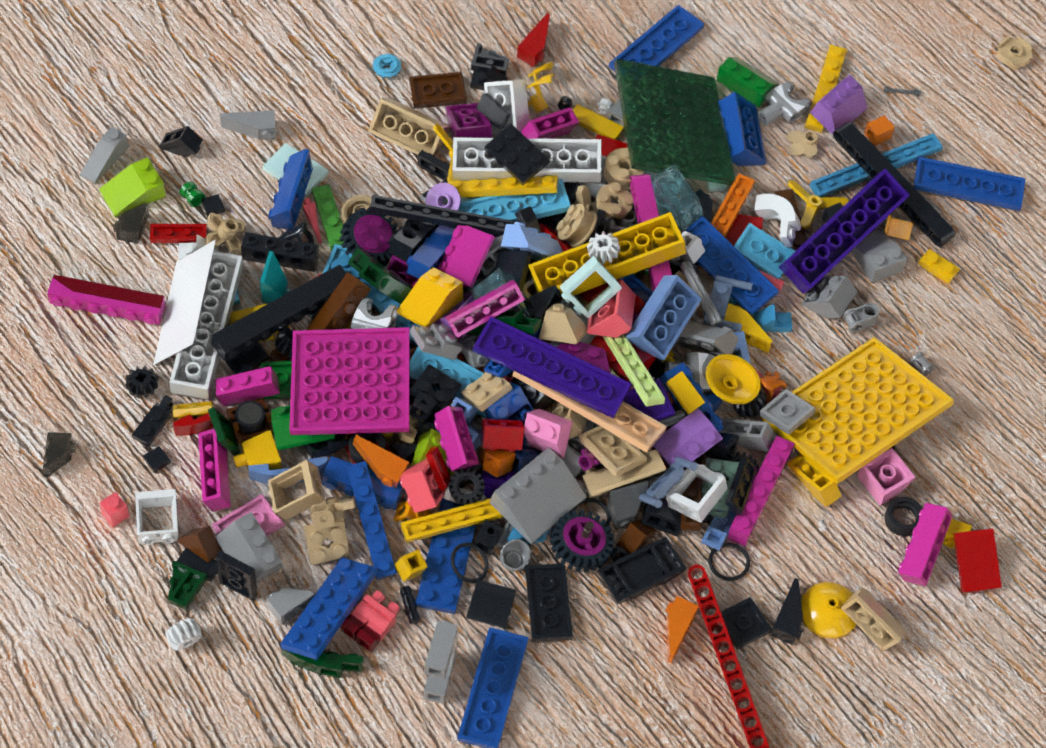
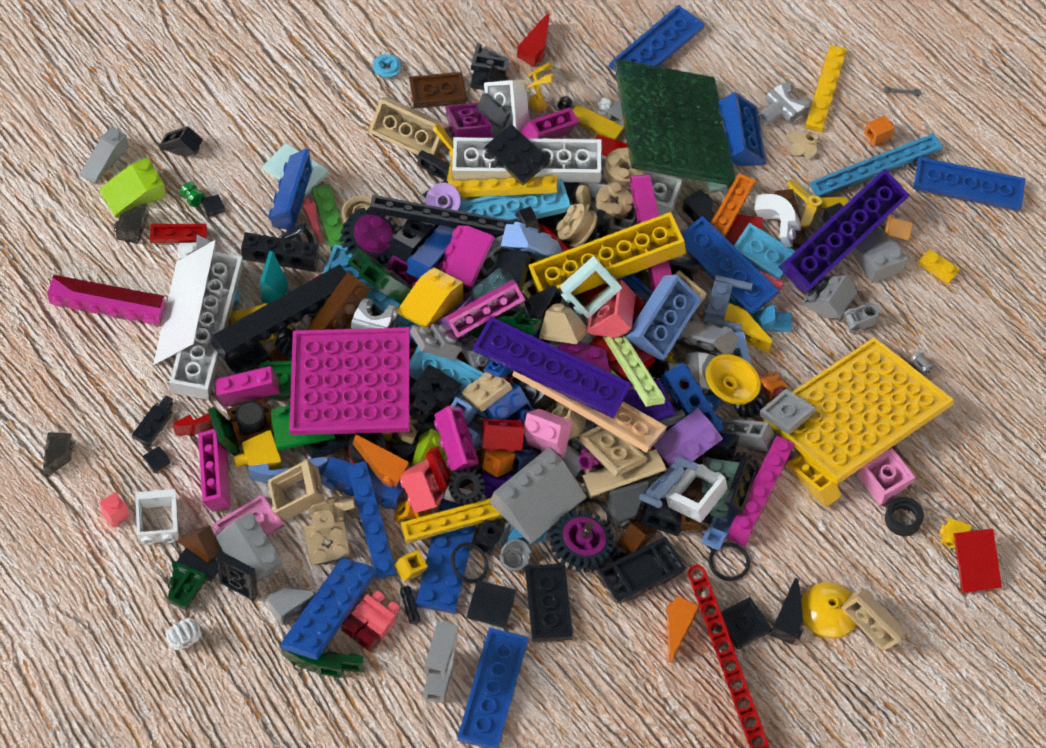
(141, 382): black gear -> none
(197, 408): yellow plate -> none
(225, 232): tan plant -> none
(252, 124): light grey slope -> none
(603, 247): white gear -> none
(677, 197): clear light blue slope -> none
(685, 392): yellow tile -> none
(693, 247): white brick -> none
(698, 287): light grey axle -> none
(745, 80): green slope -> none
(840, 105): medium lavender slope -> none
(873, 162): black beam -> none
(925, 544): dark pink brick -> none
(1011, 59): tan plate -> none

